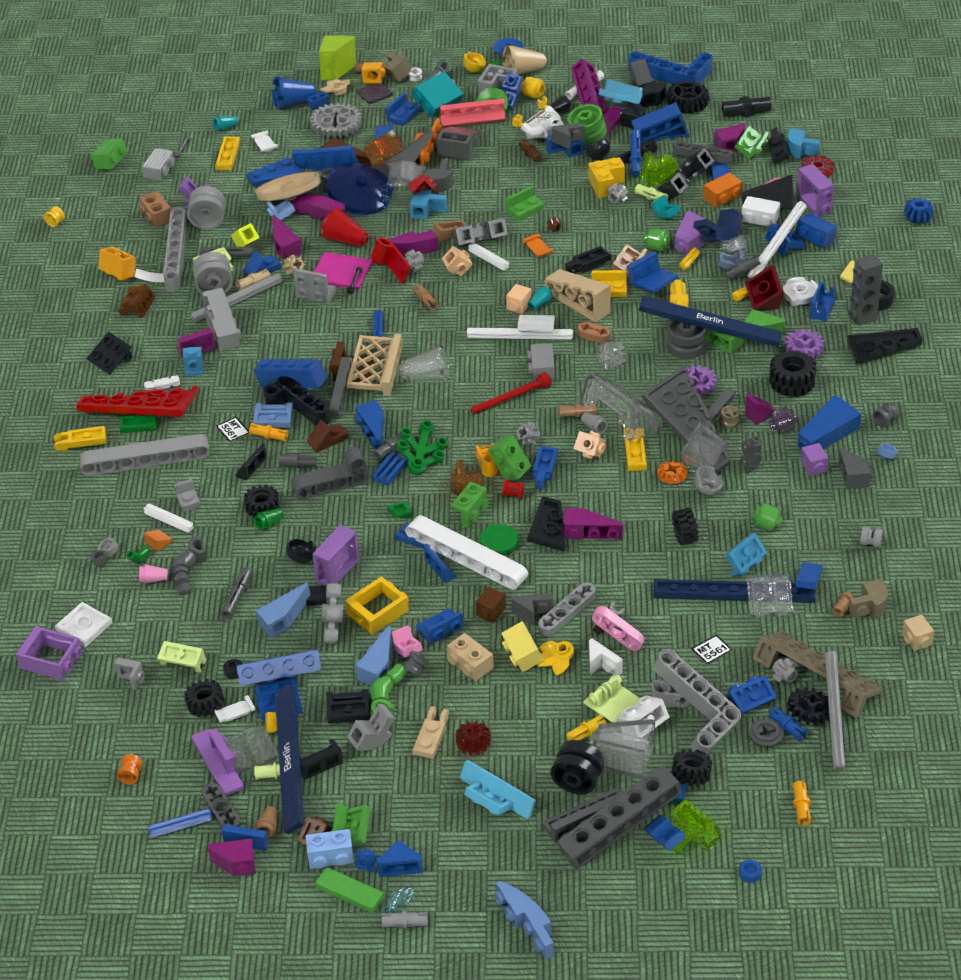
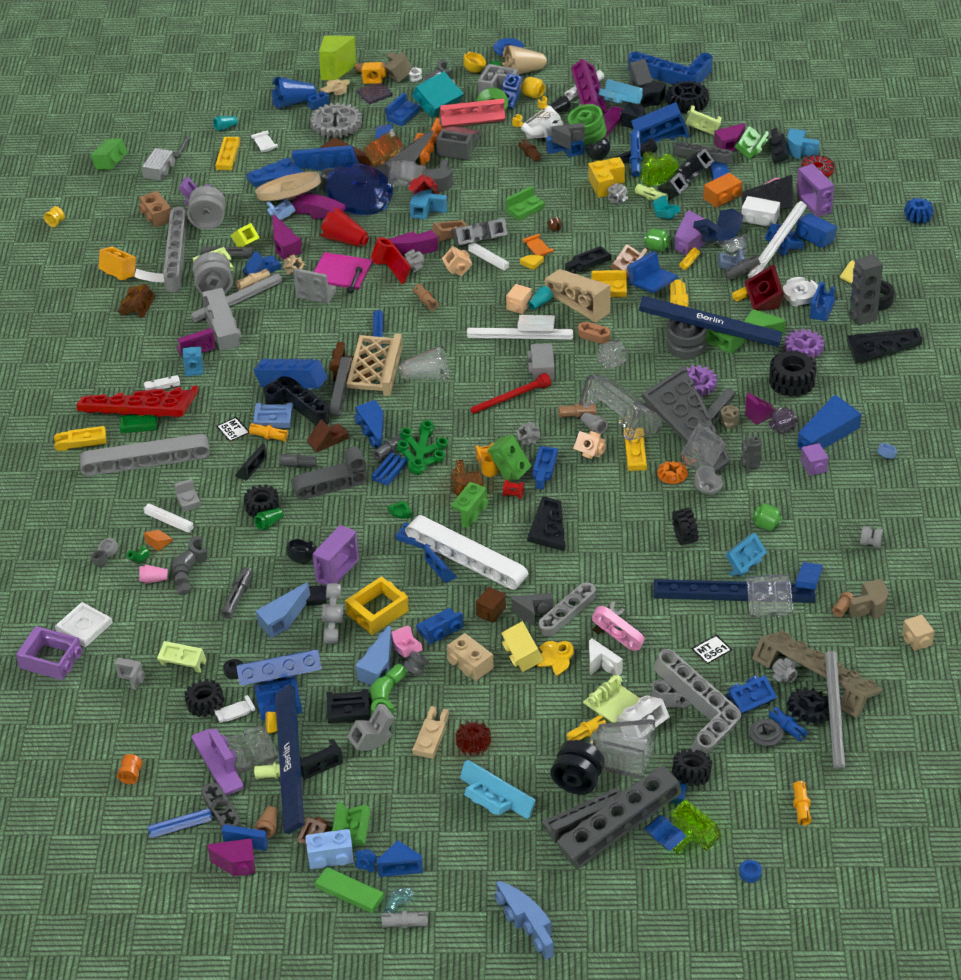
(110, 353): black hinge -> none
(499, 538): green tile -> none
(532, 261): none -> yellow tile
(589, 525): magenta slope -> none
(702, 121): none -> yellowish green hinge
(746, 106): black piece -> none
(854, 470): dark grey slope -> none
(885, 414): dark grey wheel -> none

